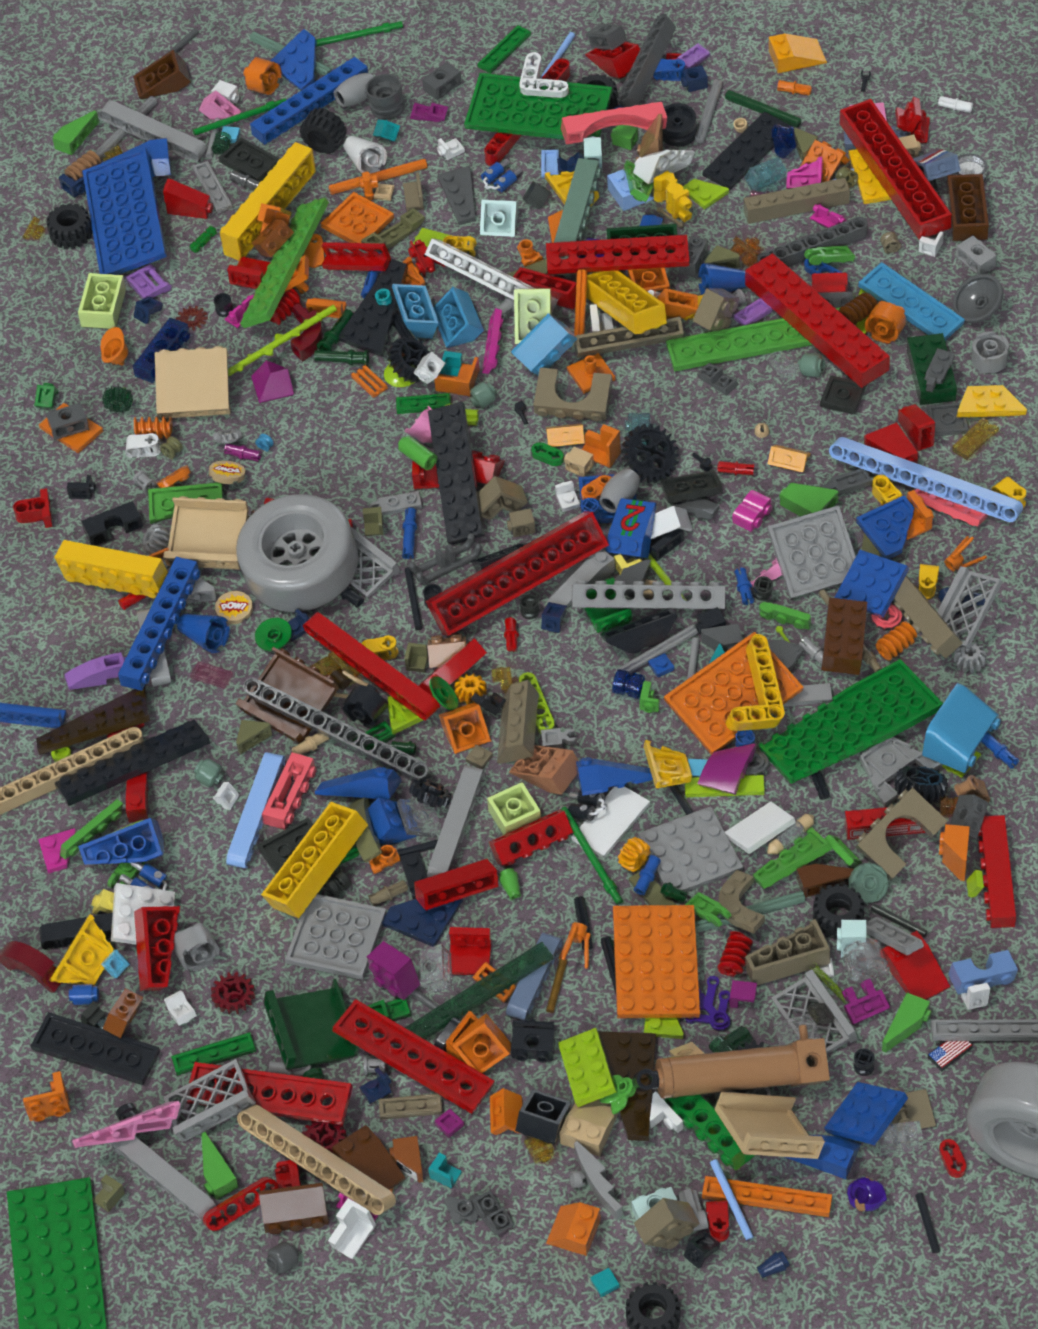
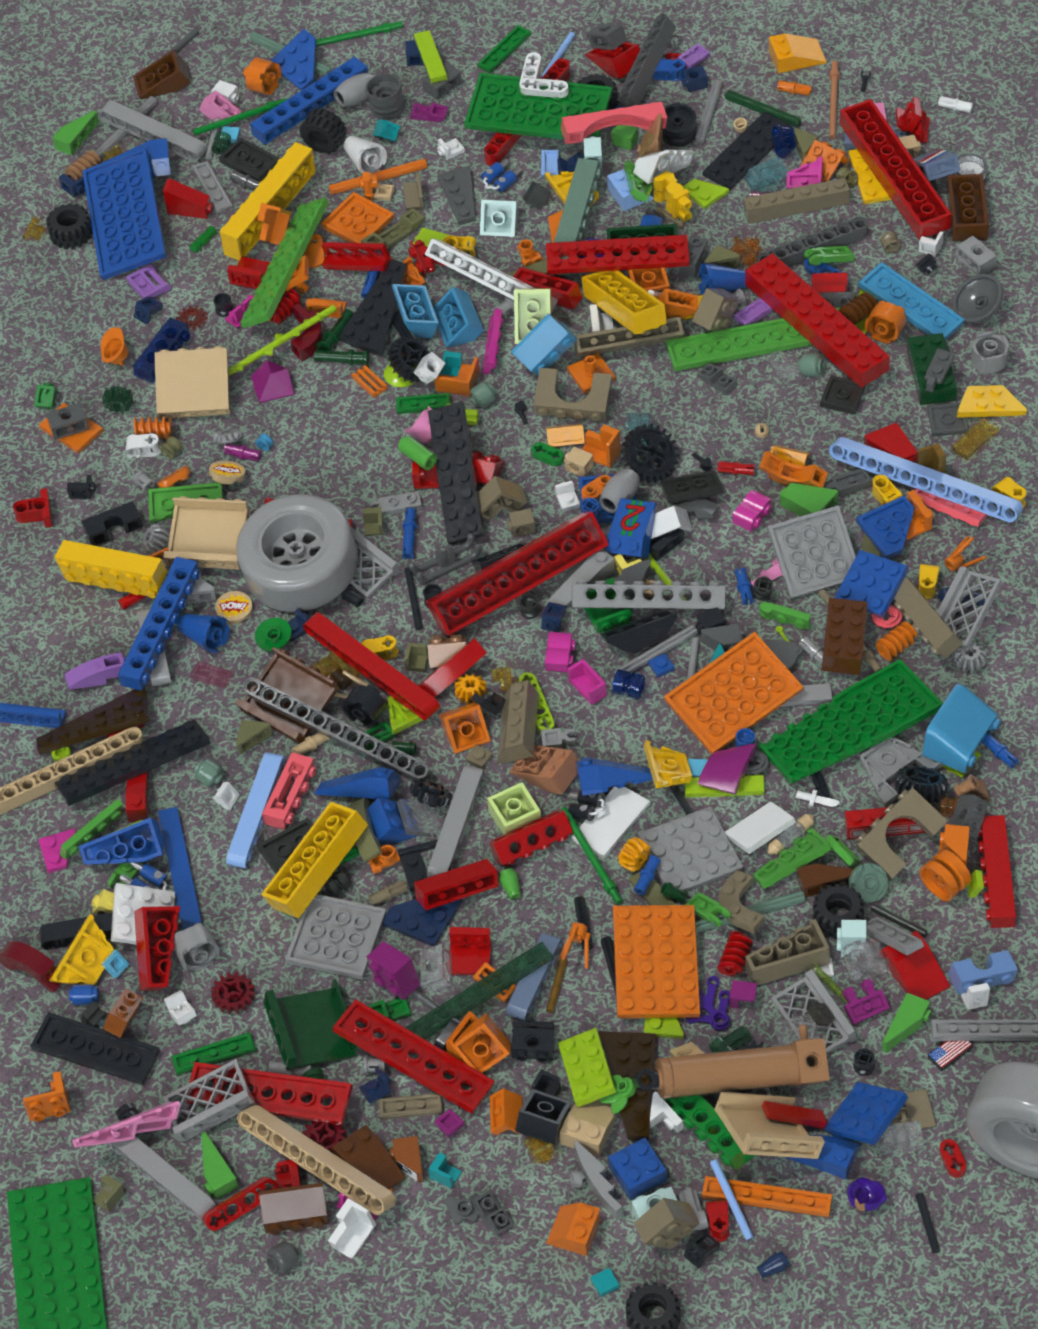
(102, 300): yellowish green brick -> none
(179, 867): none -> blue tile
(272, 237): dark orange brick -> none
(382, 293): teal bush -> none
(412, 54): none -> dark blue brick
(430, 56): none -> lime tile
(443, 693): green dish -> none
(511, 634): red axle -> none
(547, 1083): none -> black panel
(559, 652): none -> dark pink brick
(580, 307): orange axle -> none
(587, 681): none -> dark pink panel
(637, 1169): none -> blue brick
(647, 700): bright green bracket -> none
(763, 690): yellow beam -> none
(787, 473): none -> orange arch
(794, 1114): none -> red tile
(814, 798): none -> white piece
(825, 217): dark pink hinge -> none
(834, 77): none -> nougat bar
(917, 426): red slope -> none
(927, 264): none -> black plate
(932, 457): none -> pearl gold panel
(945, 875): none -> orange wheel

